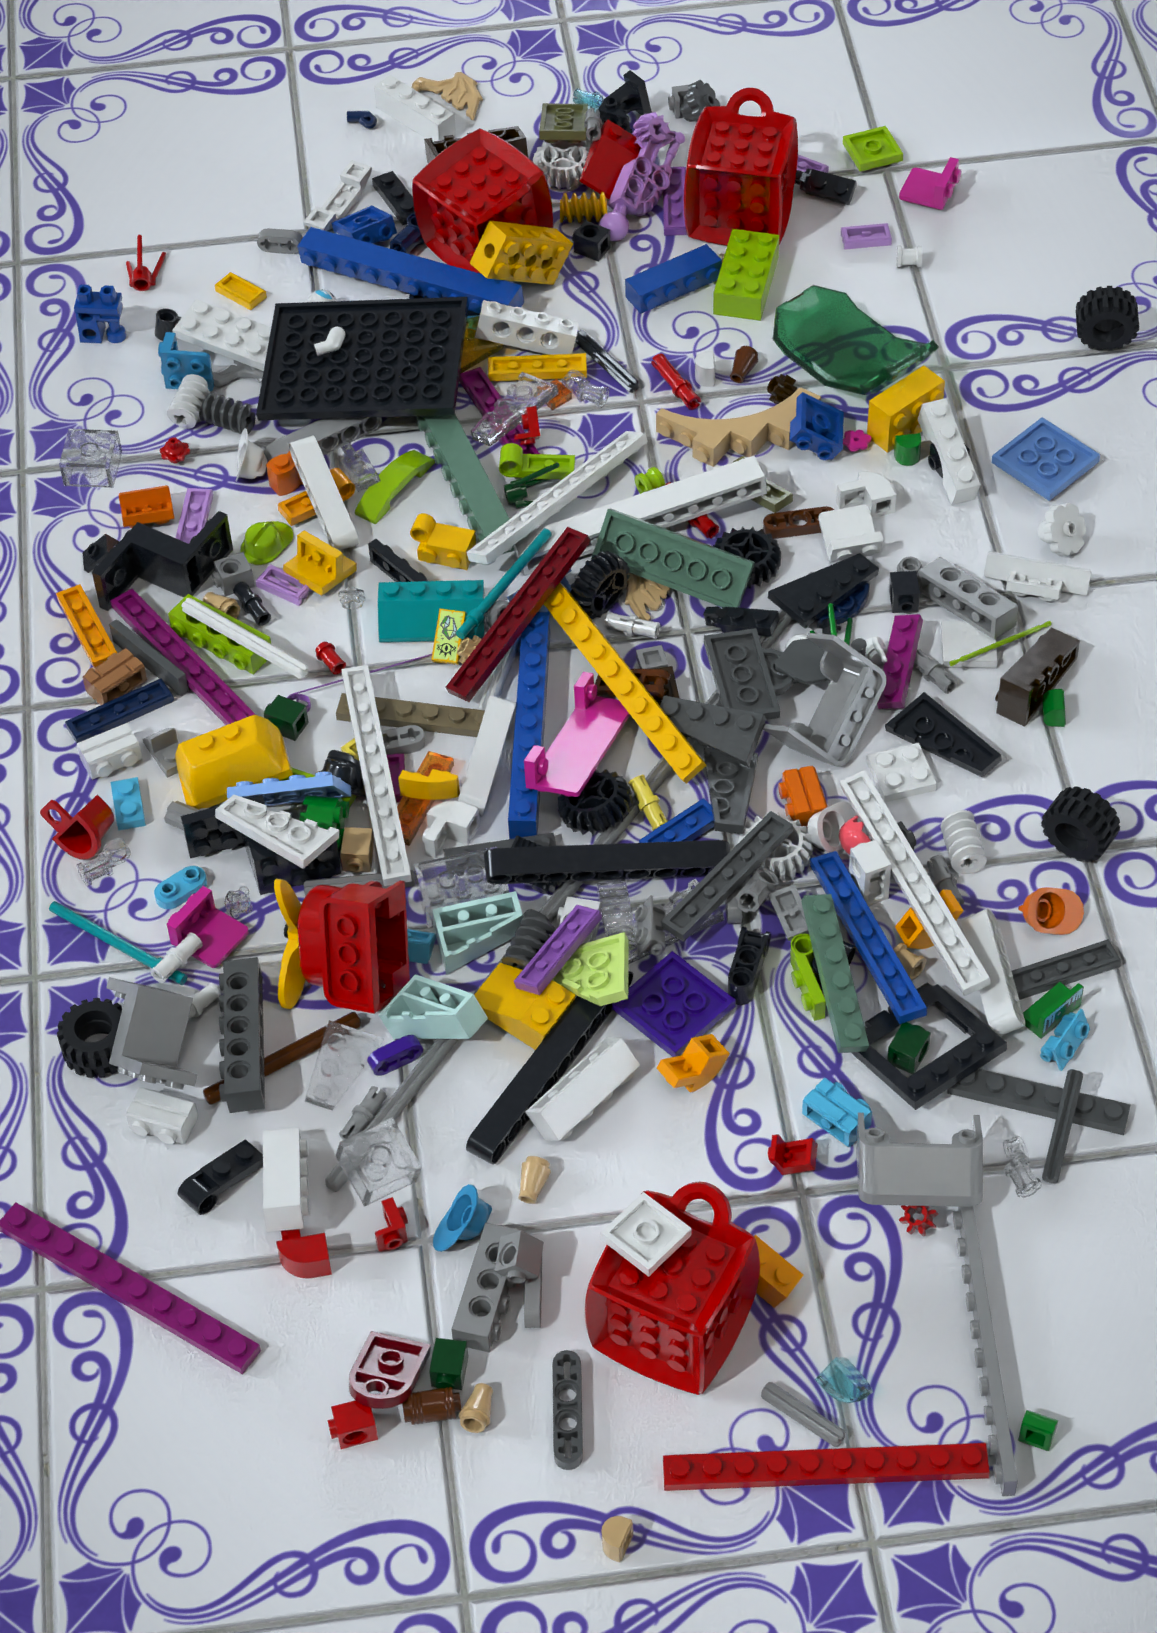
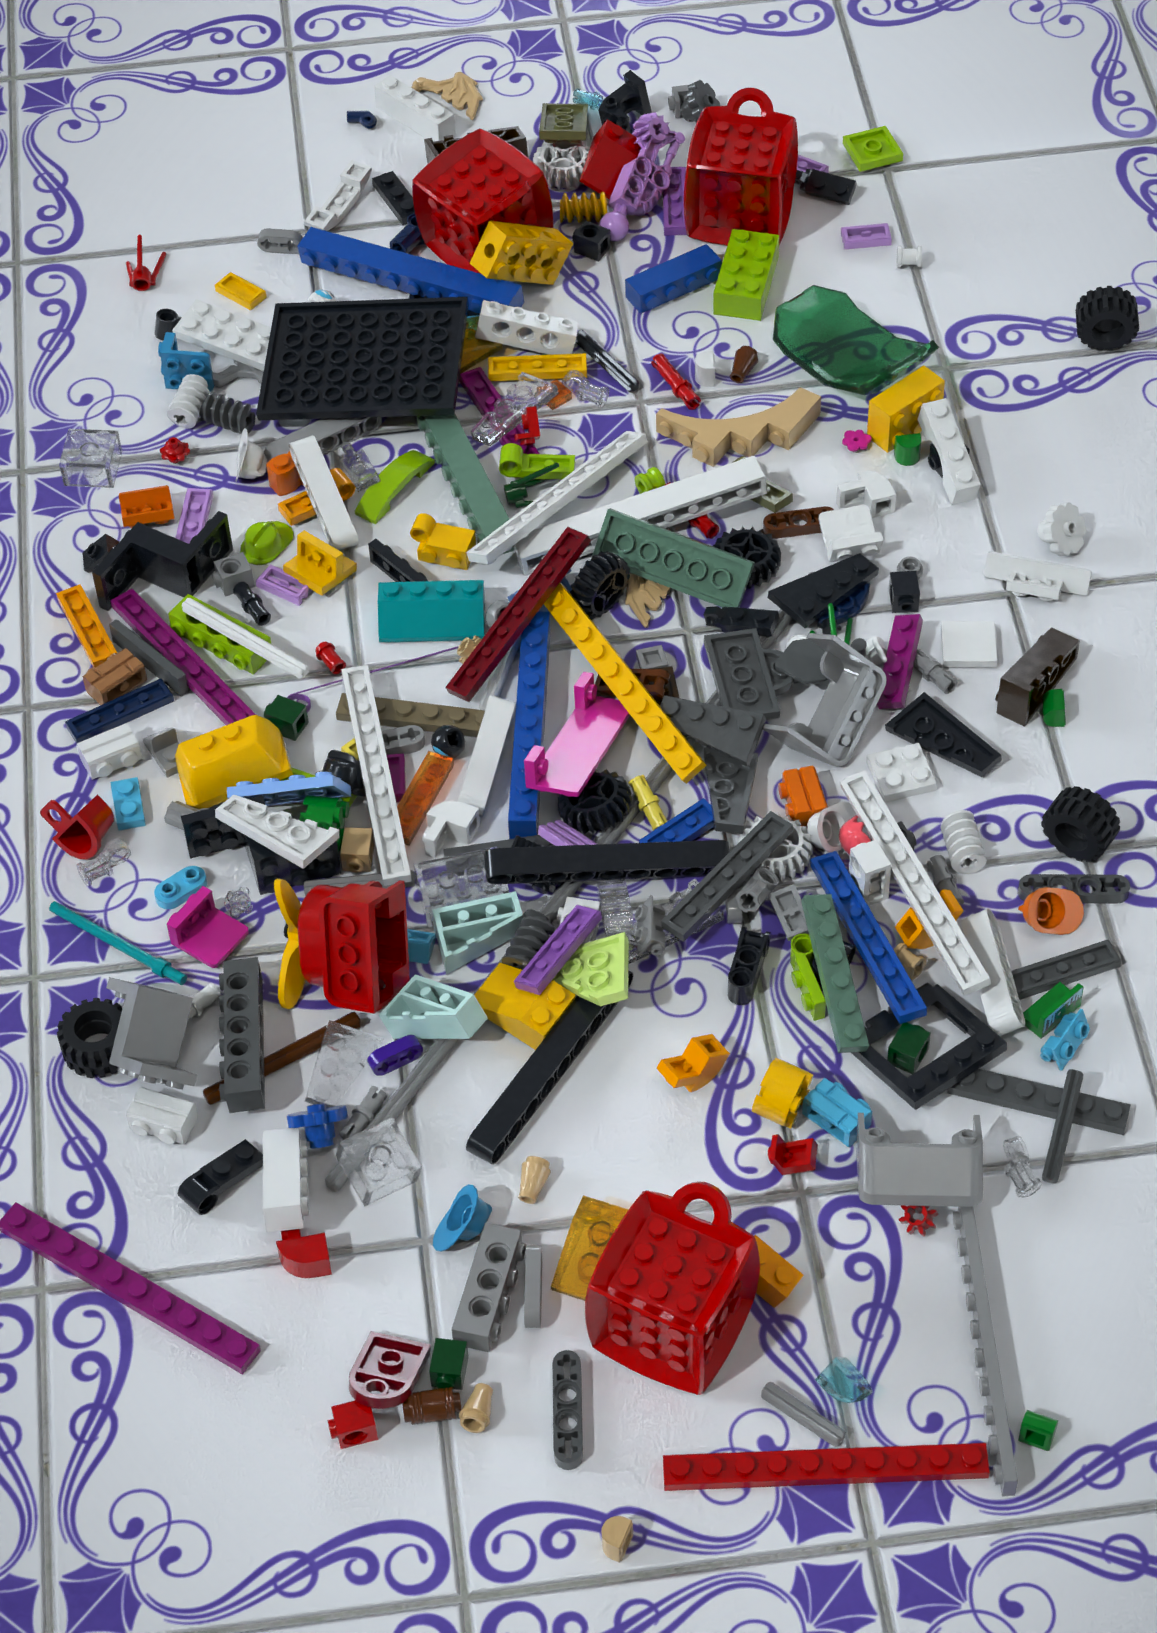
(94, 310): blue hips -> none
(176, 958): white pin -> none
(223, 603): tan cone -> none
(318, 1123): none -> blue plant
(333, 342): white arm -> none
(352, 598): clear plate -> none
(366, 225): blue plate -> none
(395, 1233): red bracket -> none
(434, 787): yellow slope -> none
(446, 640): tile -> none
(448, 741): none -> black piece
(477, 614): teal bar -> none
(519, 1257): light grey brick -> none
(562, 834): none -> lavender tile
(583, 1089): white brick -> none
(584, 1245): none -> clear yellow slope
(593, 124): light grey pin -> none
(632, 625): white pin -> none
(646, 1234): white plate -> none
(674, 1004): dark purple plate -> none
(781, 388): dark brown gear -> none
(782, 1092): none -> yellow brick
(817, 427): blue plate -> none
(930, 187): dark pink bracket -> none
(967, 598): light grey brick -> none
(1000, 643): lime piece -> none
(1045, 458): medium blue plate -> none
(1075, 881): none -> dark grey beam

